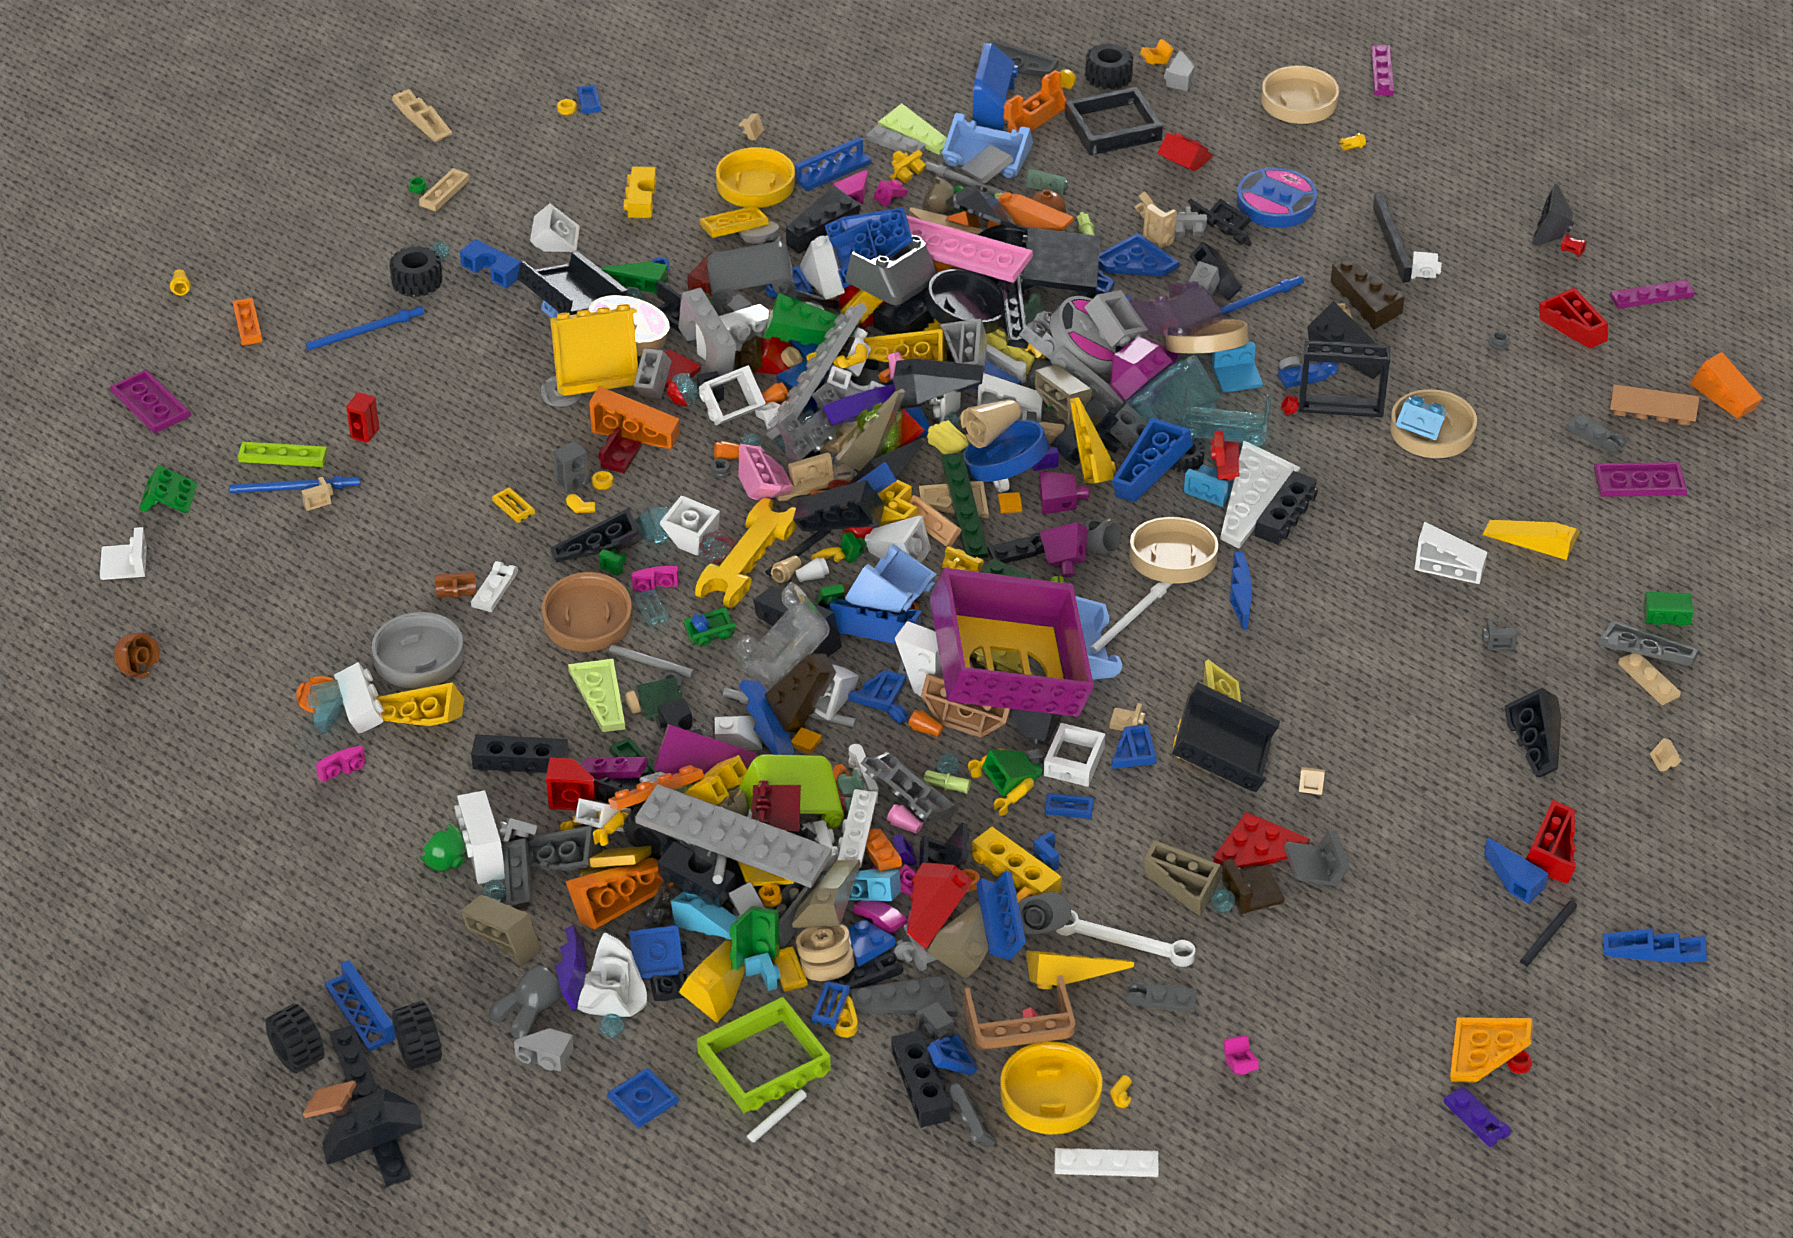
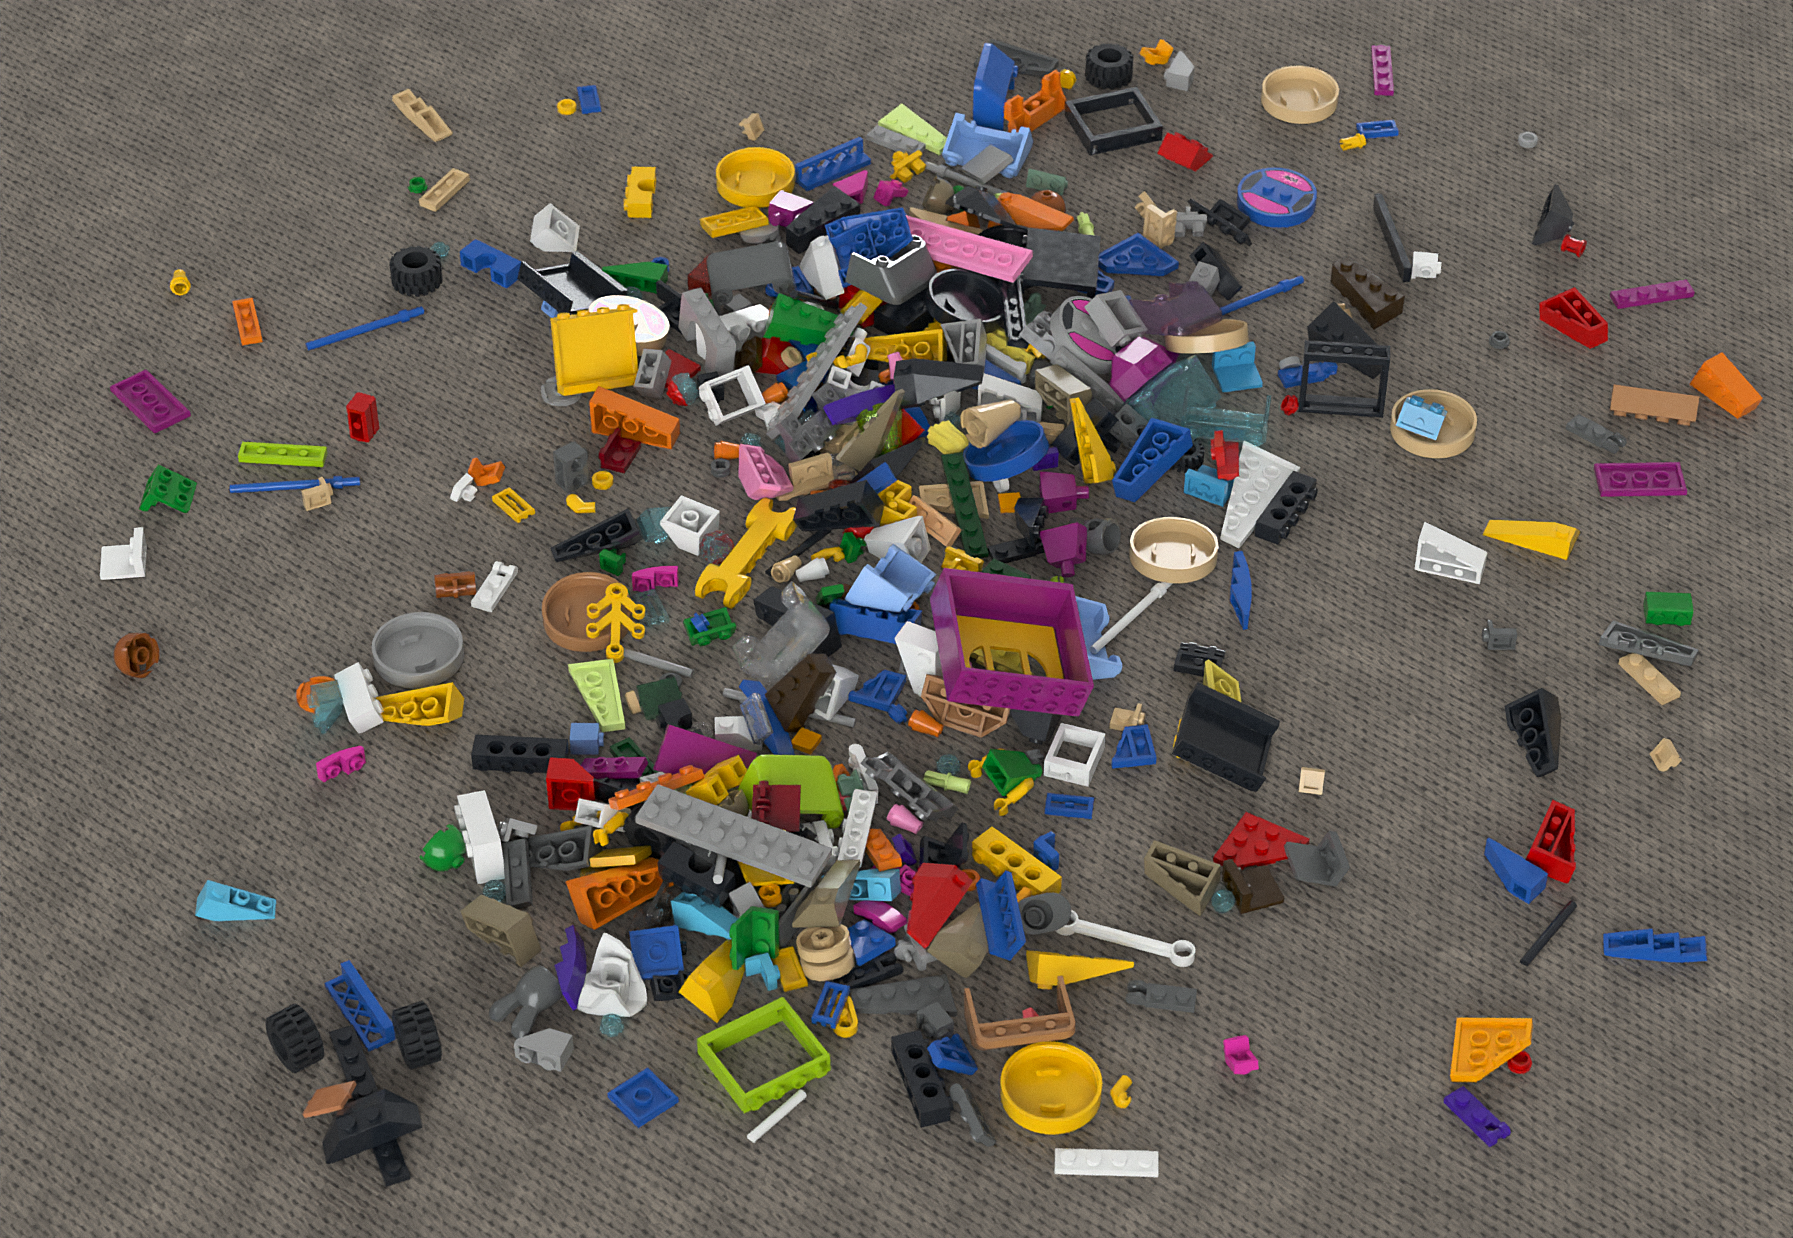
(228, 903): none -> medium azure slope
(464, 489): none -> white tile
(485, 474): none -> orange bracket
(585, 738): none -> medium blue brick
(615, 617): none -> yellow plant
(756, 718): none -> clear tile
(786, 208): none -> torso
(1031, 517): none -> black slope
(1192, 658): none -> black plate
(1378, 131): none -> blue tile
(1527, 139): none -> light grey tile

